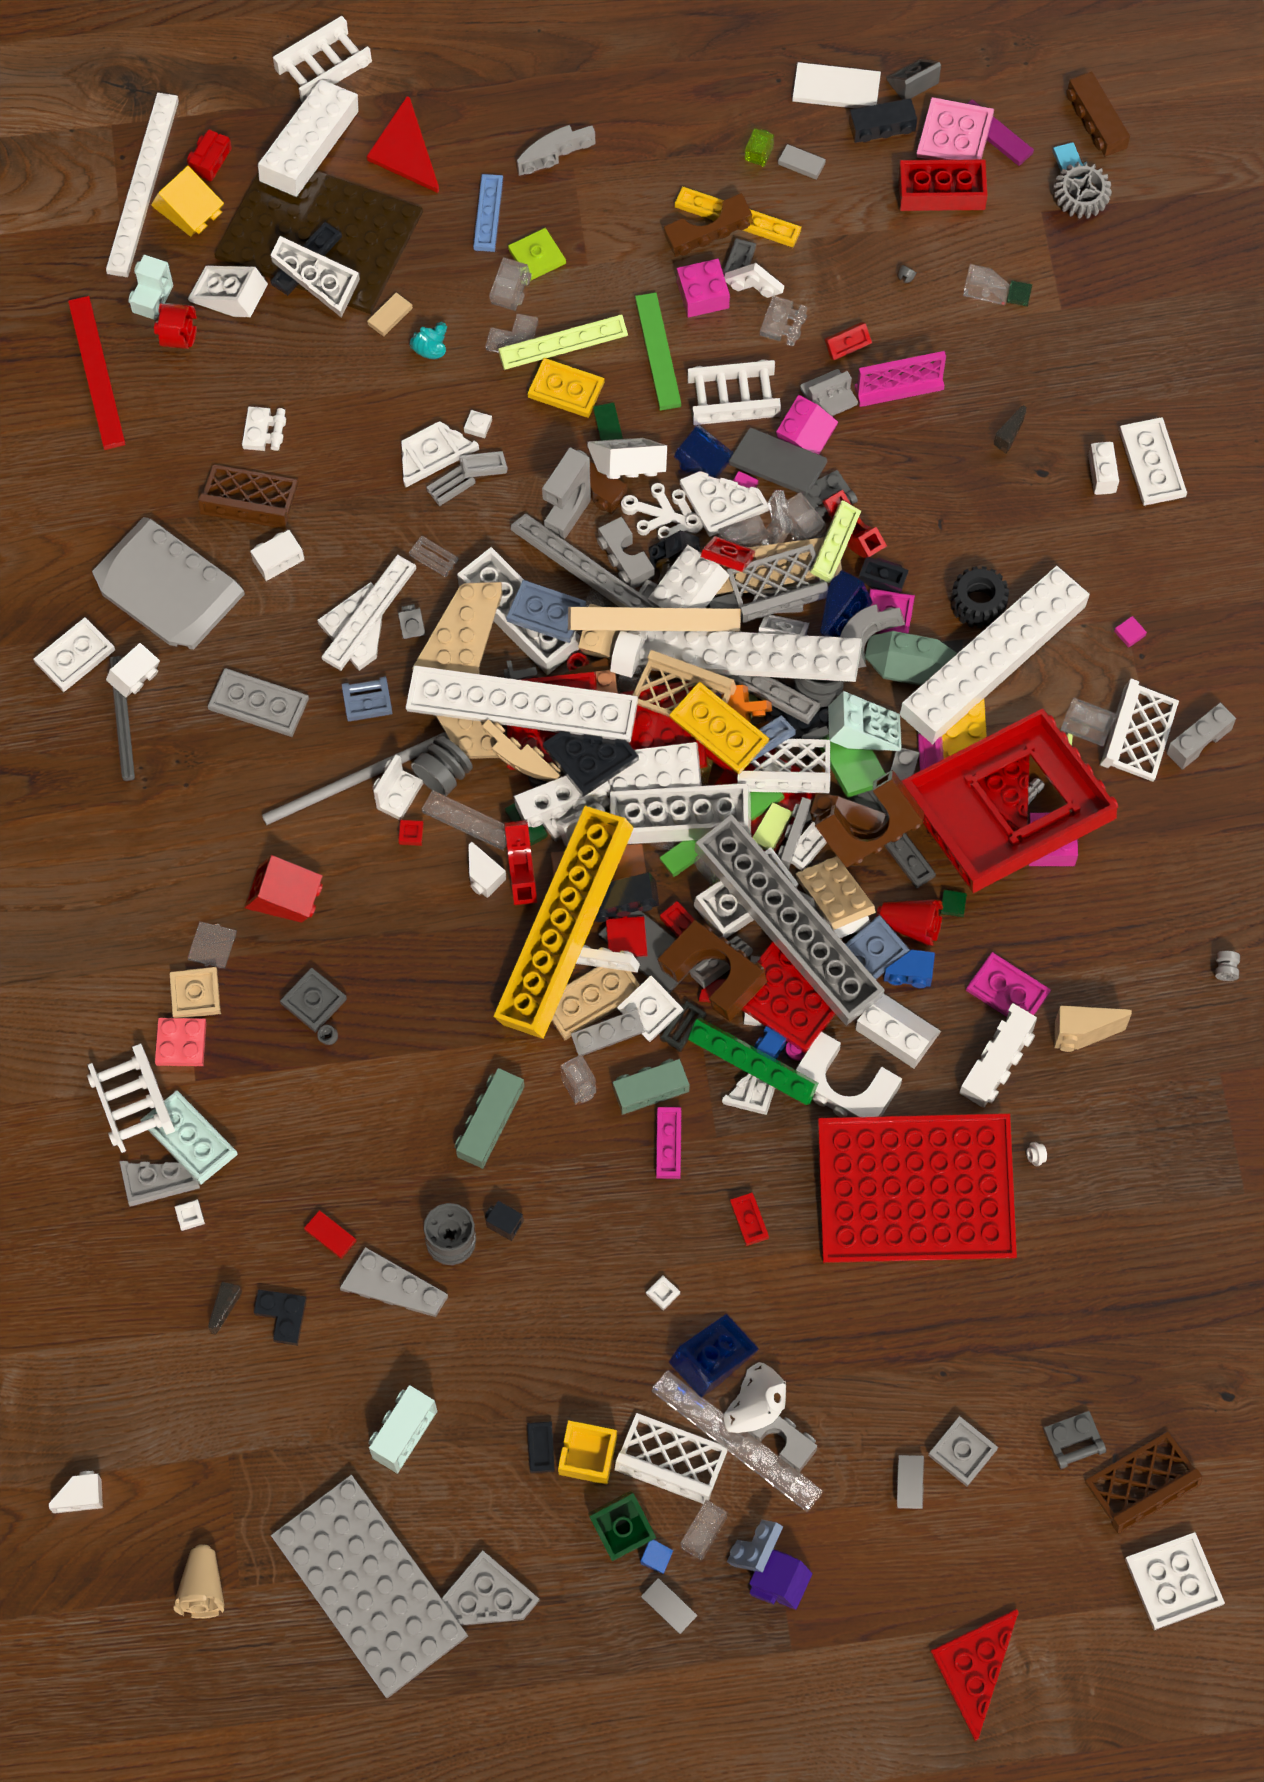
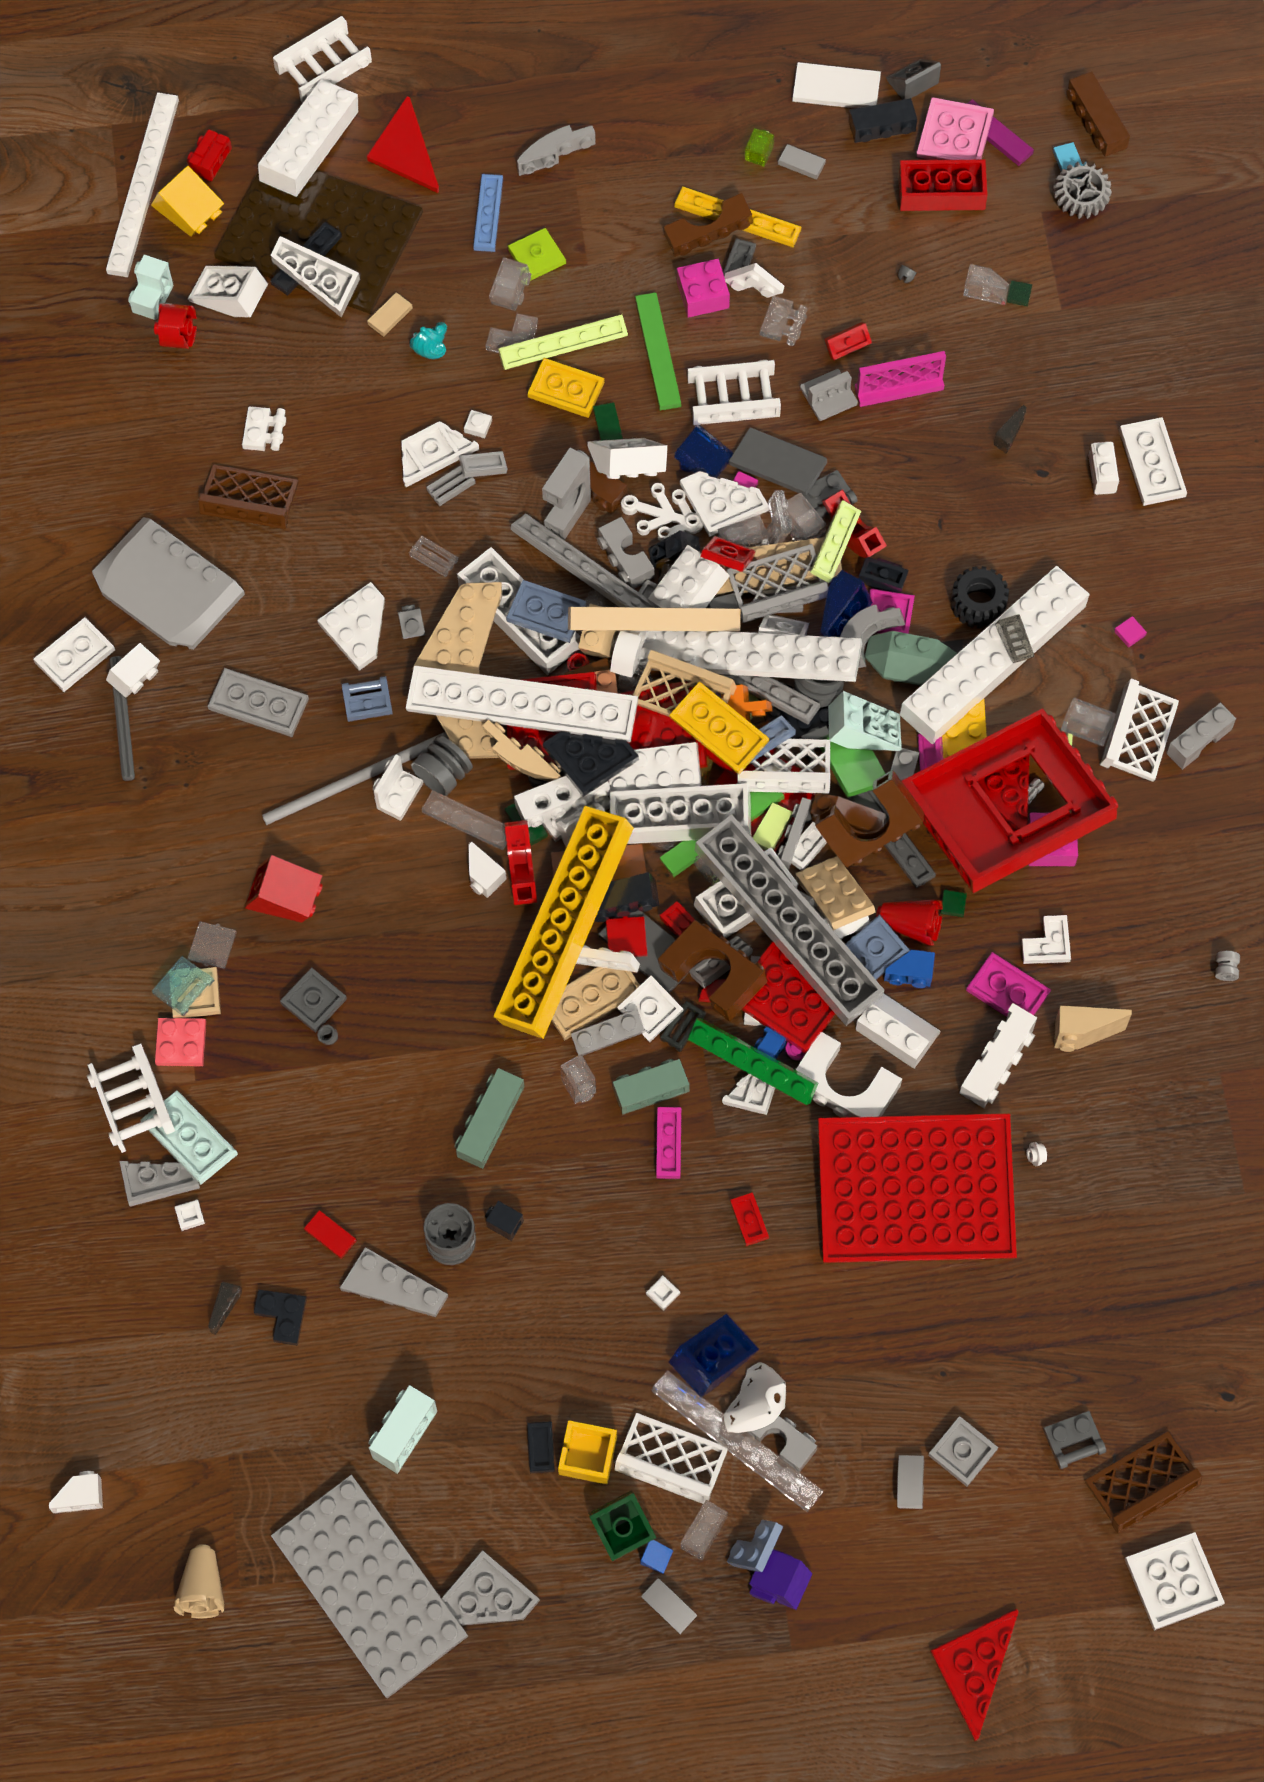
(96, 373): red tile -> none
(176, 983): none -> clear light blue plate
(277, 555): white brick -> none
(369, 612): white tile -> none
(411, 832): red plate -> none
(519, 674): dark grey bracket -> none
(807, 425): dark pink slope -> none
(1015, 621): none -> clear smoke slope
(1051, 948): none -> white plate

